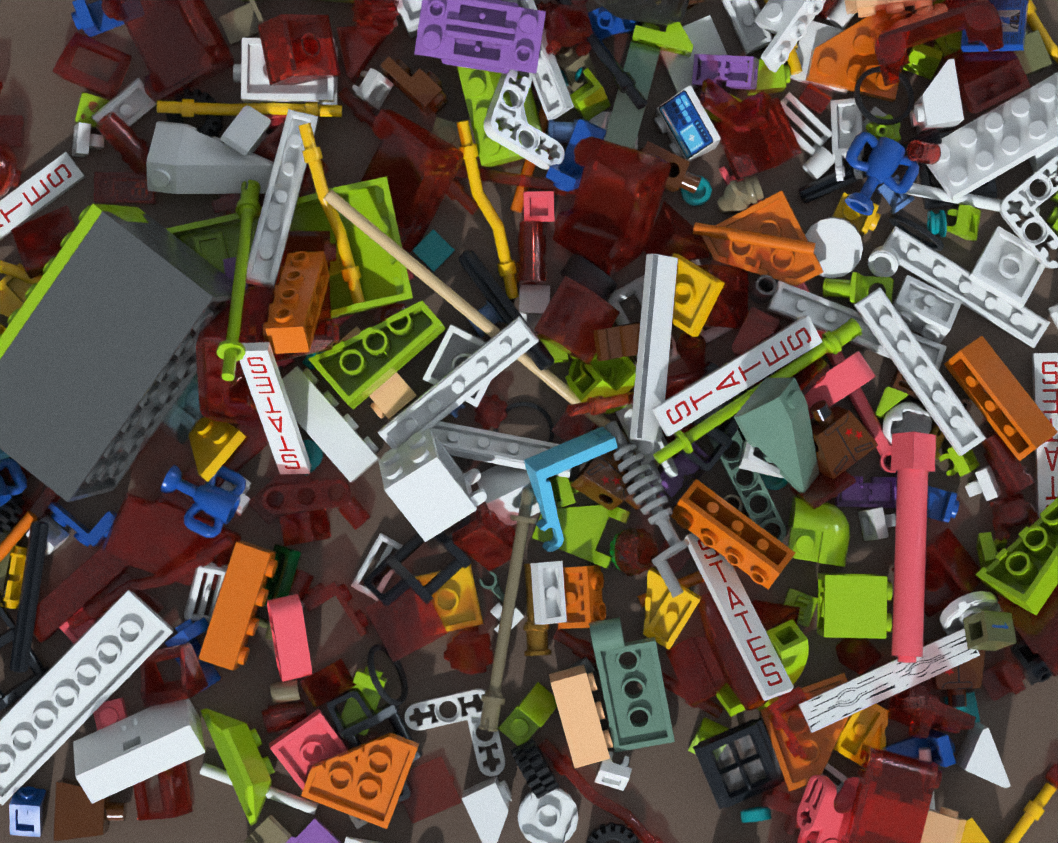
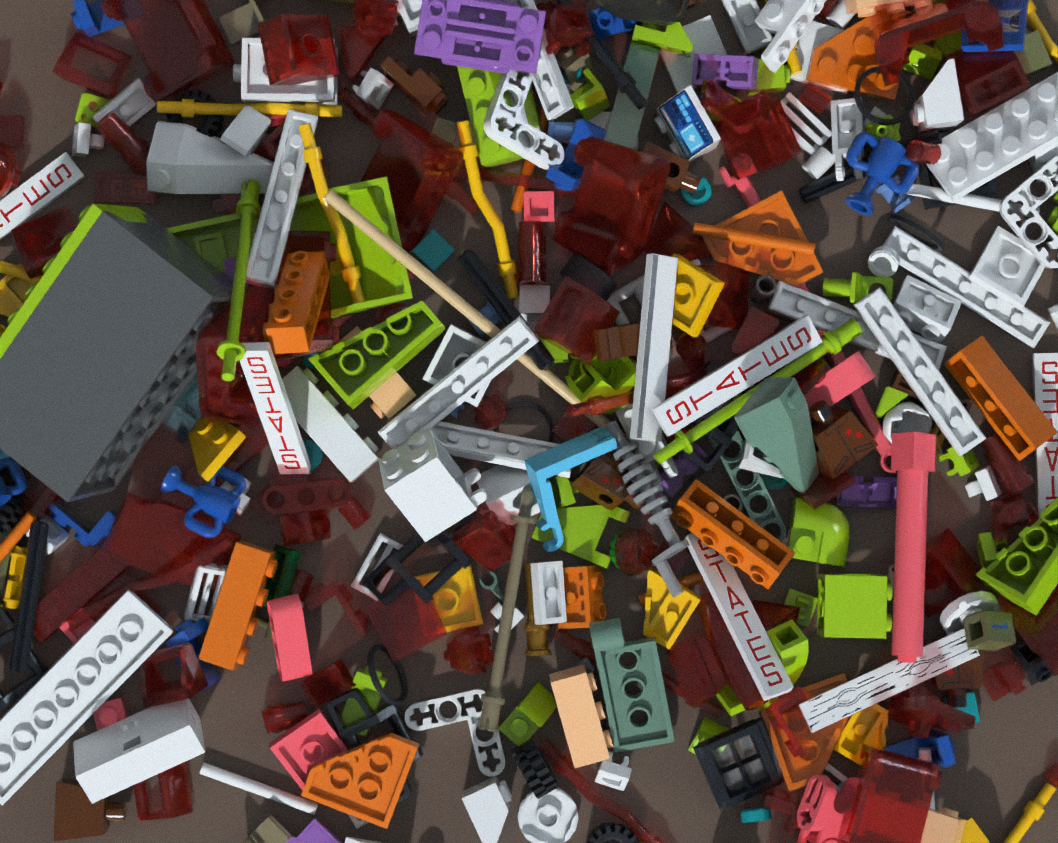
(27, 812): bracket -> none
(241, 760): lime wedge -> none
(285, 691): dark tan hinge -> none
(431, 790): clear red piece -> none
(740, 194): dark tan animal -> none
(837, 245): white tile -> none
(857, 654): clear red slope -> none
(862, 222): yellow bracket -> none
(875, 523): white tile -> none
(937, 223): teal bush -> none
(941, 504): blue bracket -> none
(967, 222): lime tile -> none
(980, 756): white slope -> none

